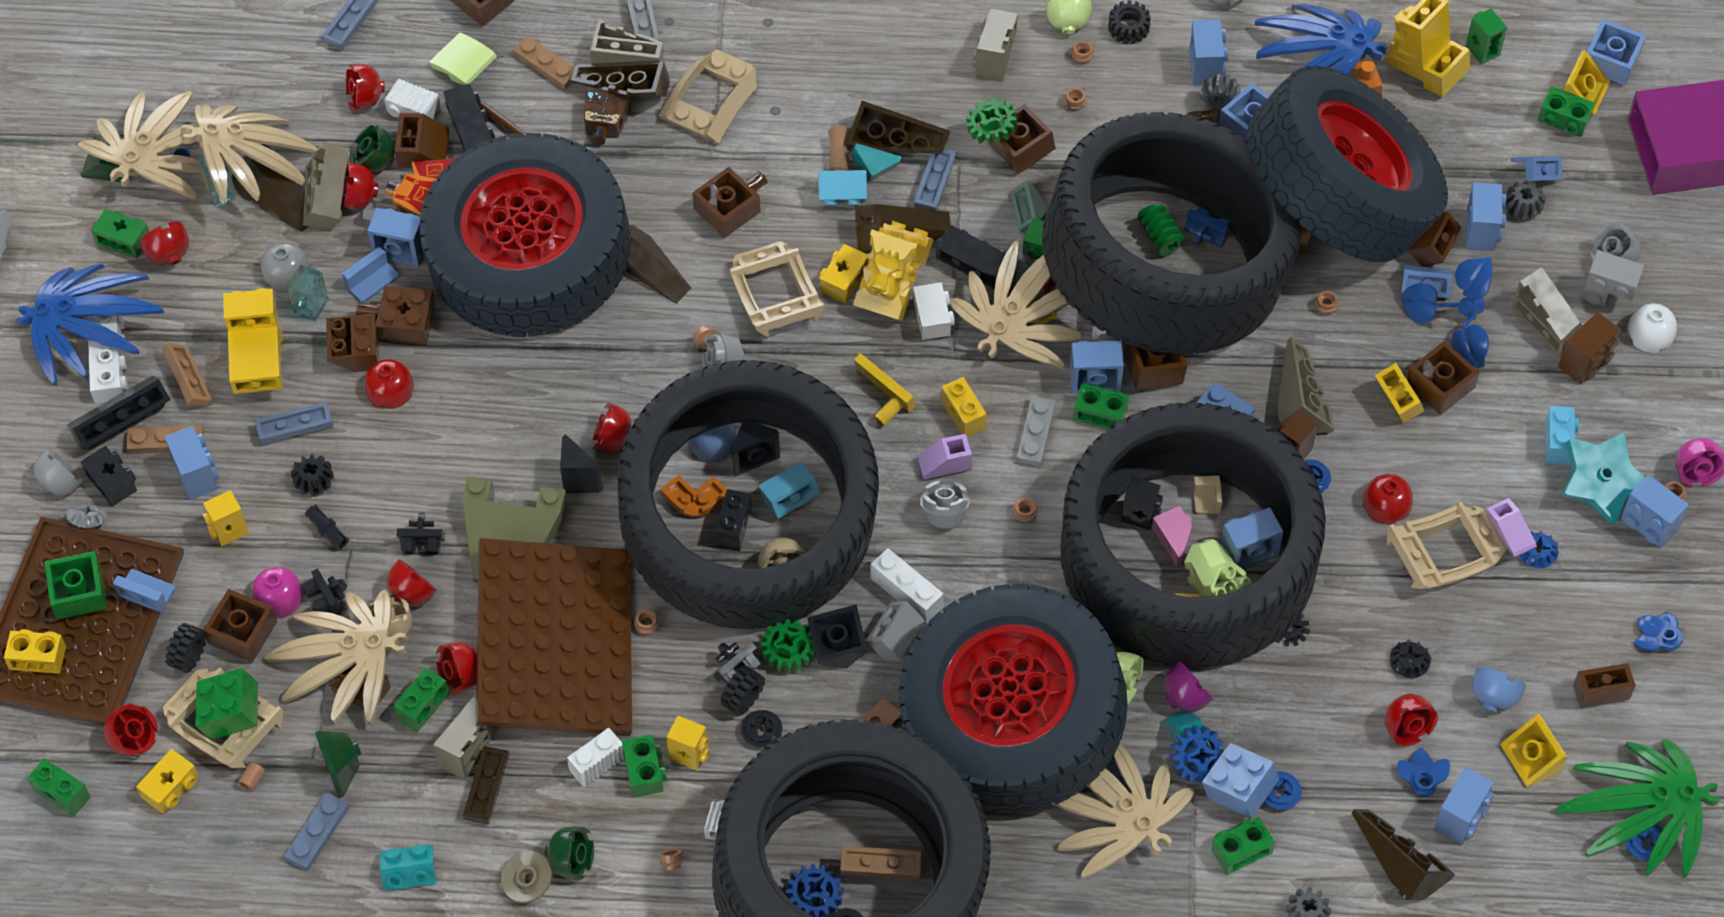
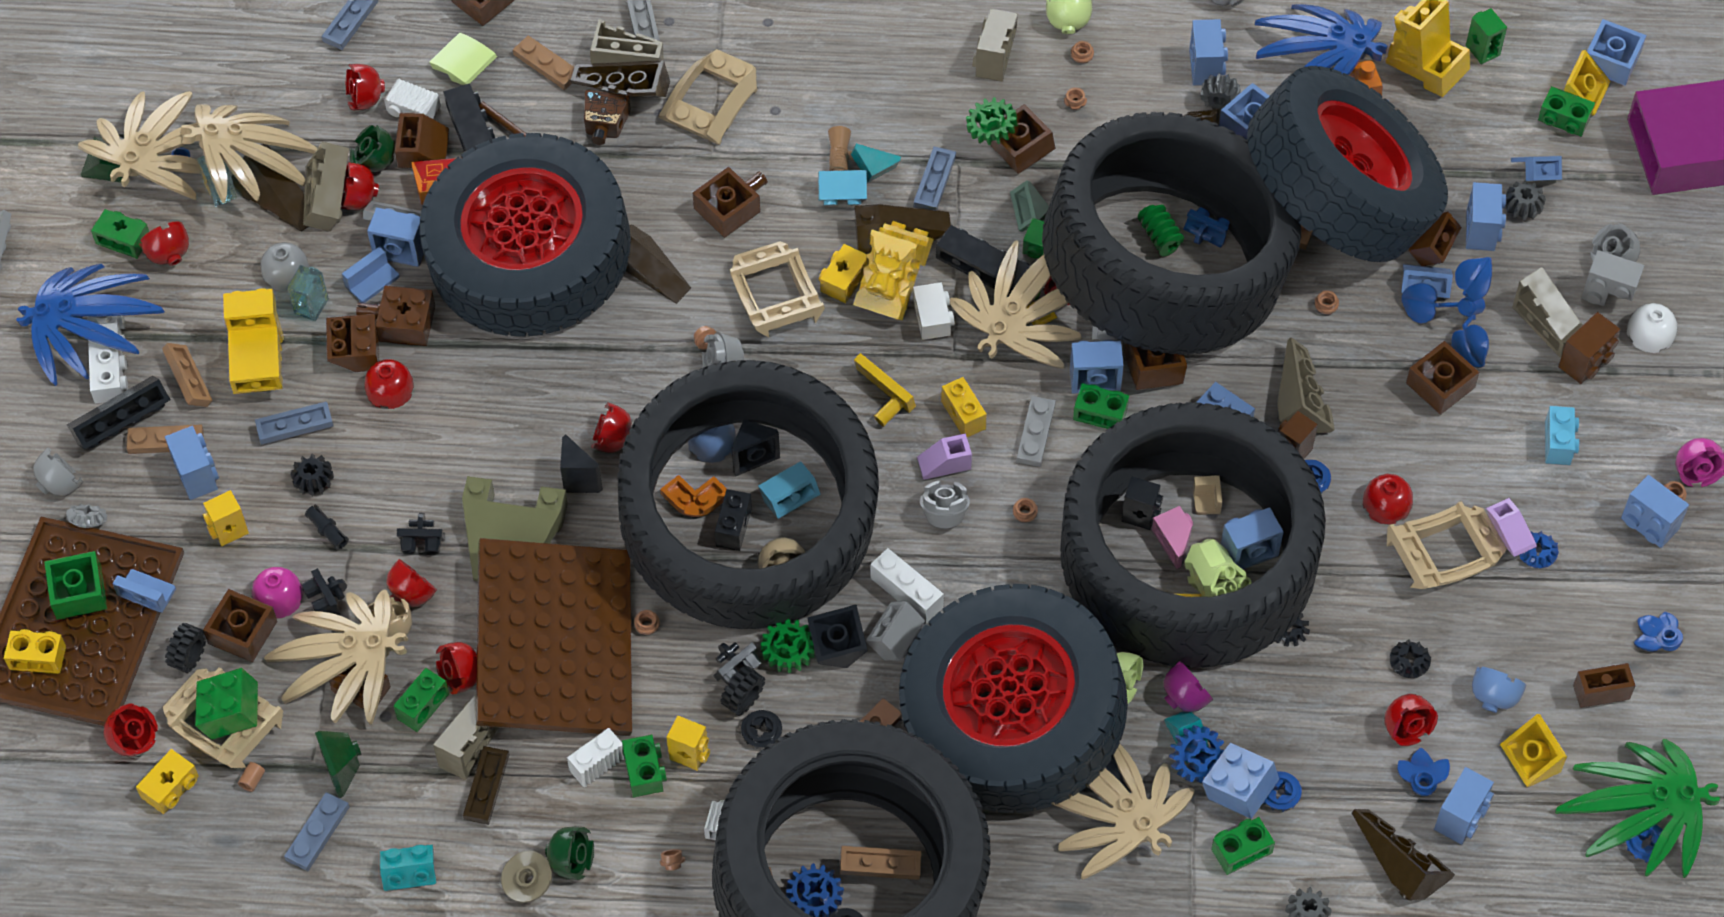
(58, 787): green brick -> none
(109, 475): black brick -> none
(410, 194): torso -> none
(895, 132): dark brown wedge -> none
(1129, 11): black tyre -> none
(1399, 393): yellow brick -> none
(1601, 475): plate -> none

